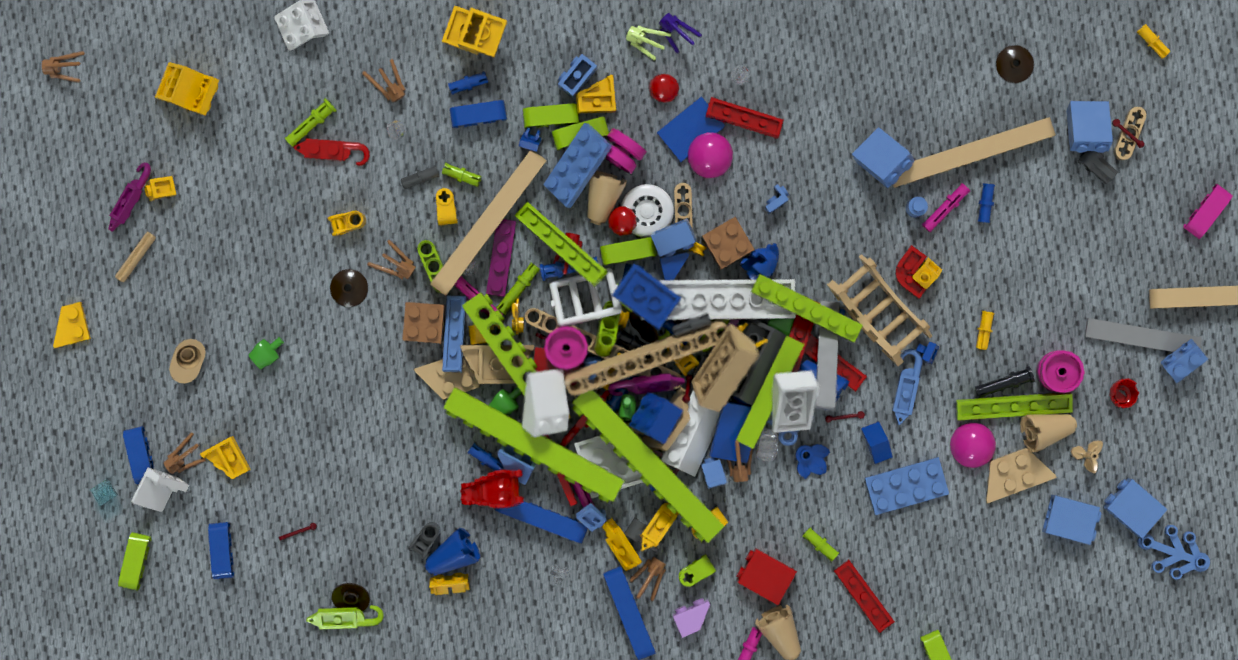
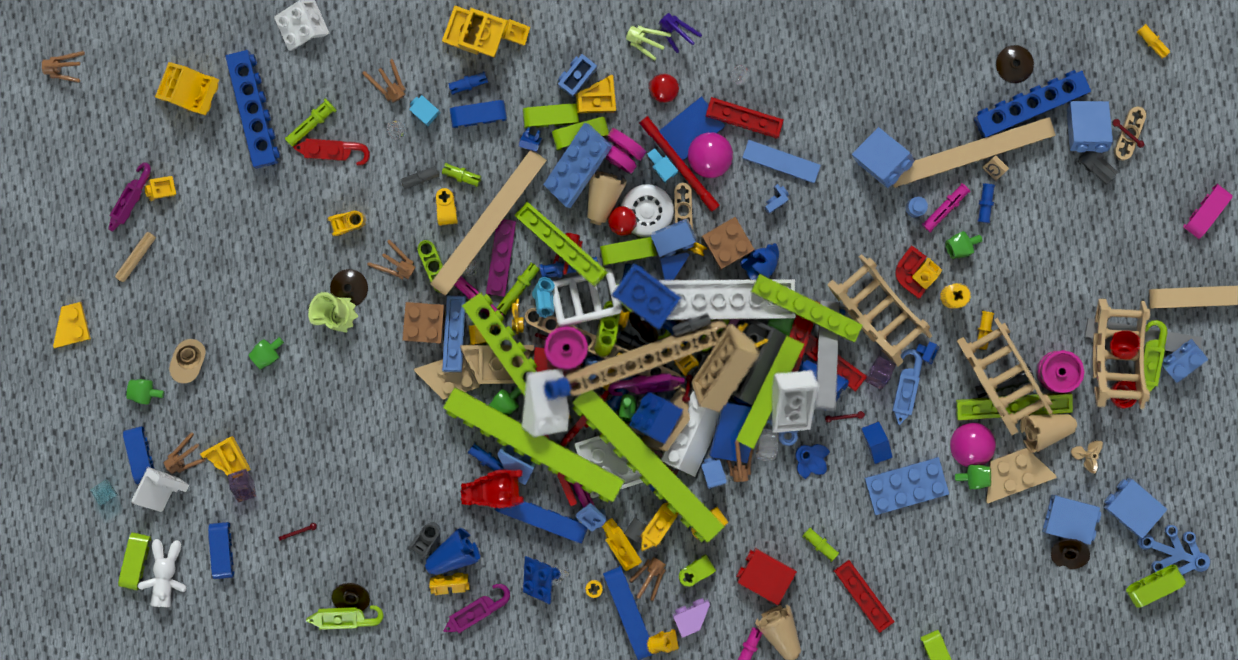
(142, 391): none -> bright green piece
(163, 571): none -> white animal
(236, 63): none -> blue brick
(242, 485): none -> clear purple brick
(332, 311): none -> yellowish green hat
(424, 110): none -> medium azure brick
(476, 611): none -> magenta plate
(516, 32): none -> yellow bracket
(539, 579): none -> blue hinge
(543, 297): none -> medium azure piece
(560, 387): none -> blue wheel
(599, 591): none -> yellow bush
(653, 132): none -> red piece
(662, 166): none -> medium azure piece
(663, 642): none -> yellow piece
(781, 161): none -> medium blue tile
(880, 372): none -> clear purple brick
(961, 245): none -> bright green piece
(962, 295): none -> yellow piece
(977, 476): none -> bright green piece
(990, 384): none -> tan fence
(995, 168): none -> tan tile
(1070, 553): none -> dark brown dish
(1078, 88): none -> blue brick
(1101, 355): none -> tan fence
(1125, 344): none -> red hair
(1154, 355): none -> lime plate
(1155, 586): none -> lime beam

